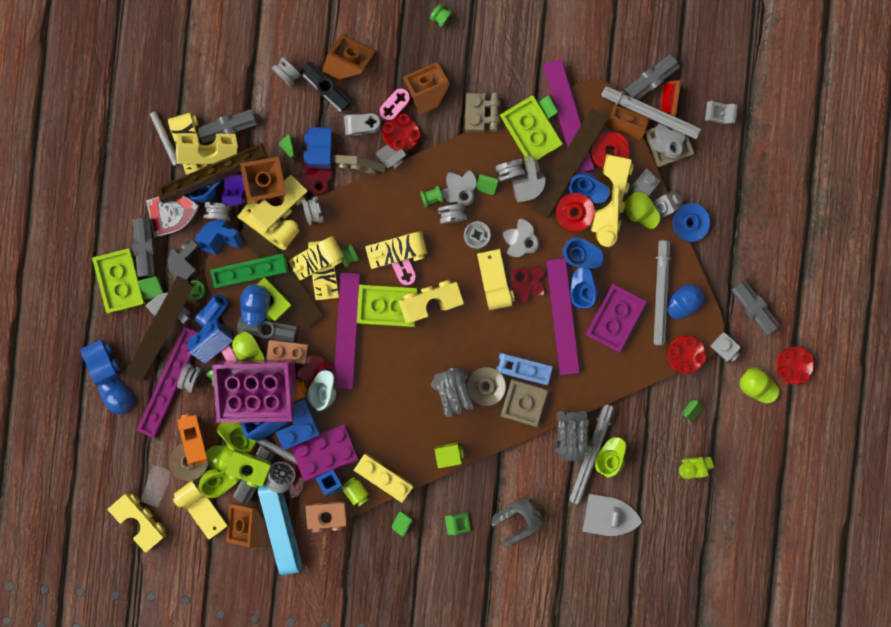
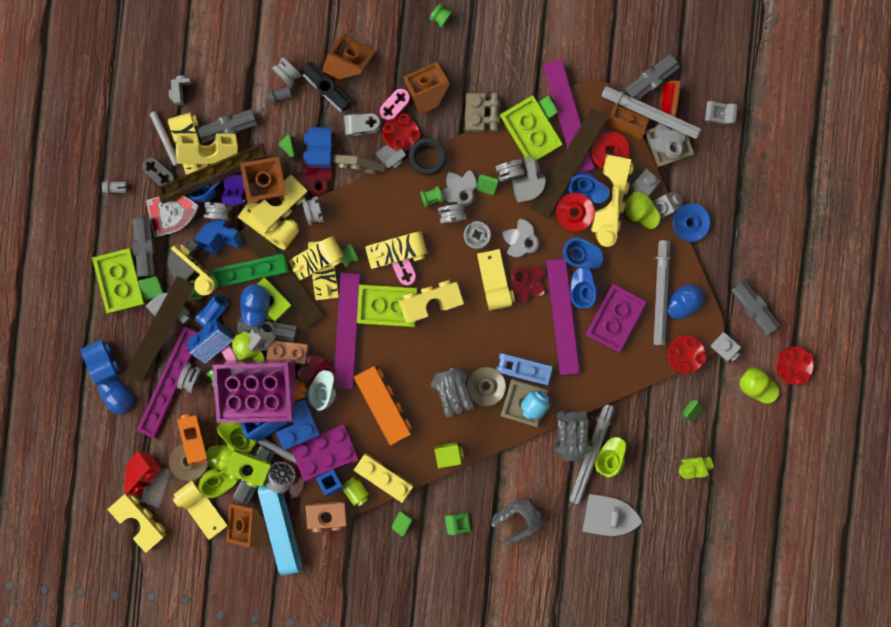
(113, 187): none -> light grey pin
(140, 472): none -> red slope
(161, 169): none -> dark grey beam
(176, 92): none -> light grey bracket
(206, 282): none -> light yellow door
(260, 340): none -> light grey tile
(278, 95): none -> dark grey pin
(382, 405): none -> orange brick
(430, 142): none -> black tyre
(535, 405): none -> medium azure head

